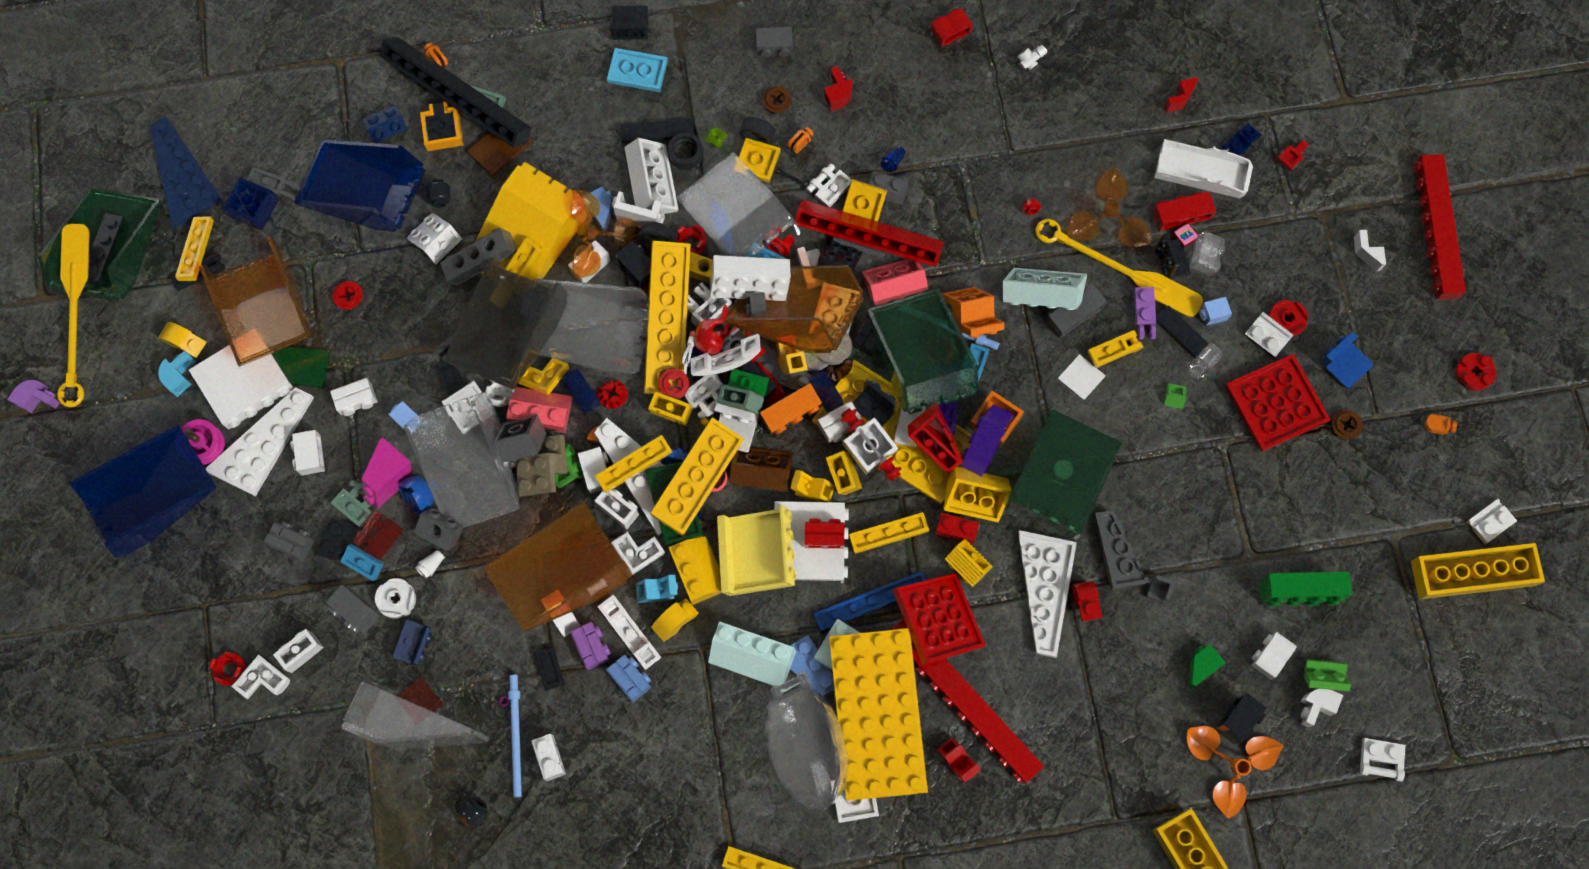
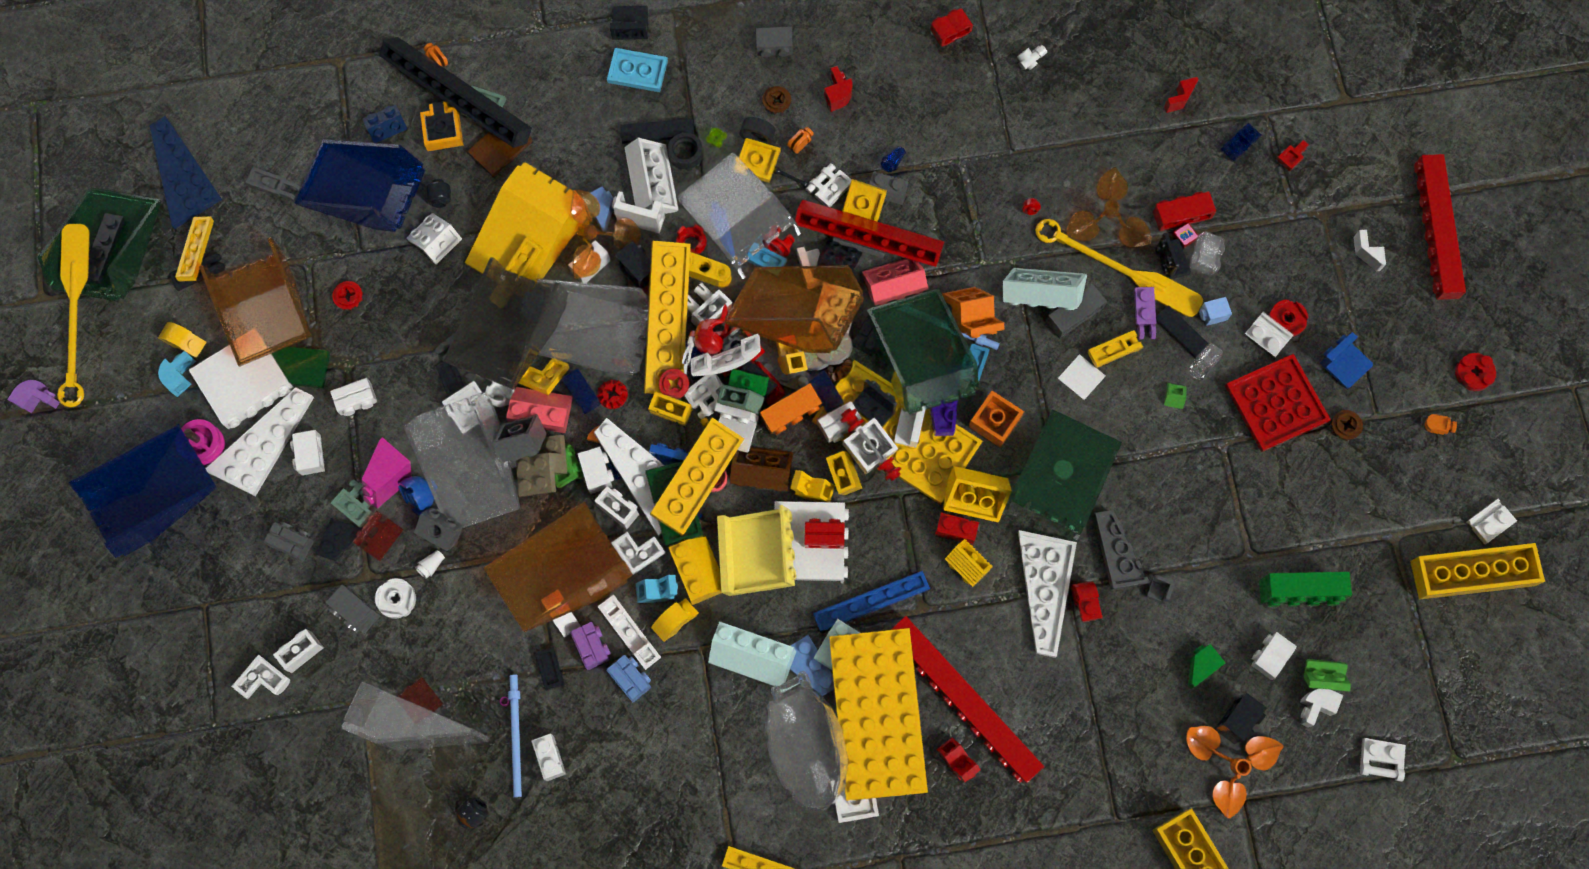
(218, 664): red piece -> none
(250, 204): clear blue brick -> none
(362, 562): dark azure plate -> none
(402, 414): light blue brick -> none
(411, 642): dark blue bracket -> none
(473, 265): dark grey brick -> none
(633, 464): yellow plate -> none
(655, 229): black tyre -> none
(741, 275): white brick -> none
(756, 305): dark grey brick -> none
(888, 533): yellow plate -> none
(935, 438): red wedge -> none
(939, 618): red plate -> none
(986, 440): dark purple wedge -> none
(1204, 168): white piece -> none

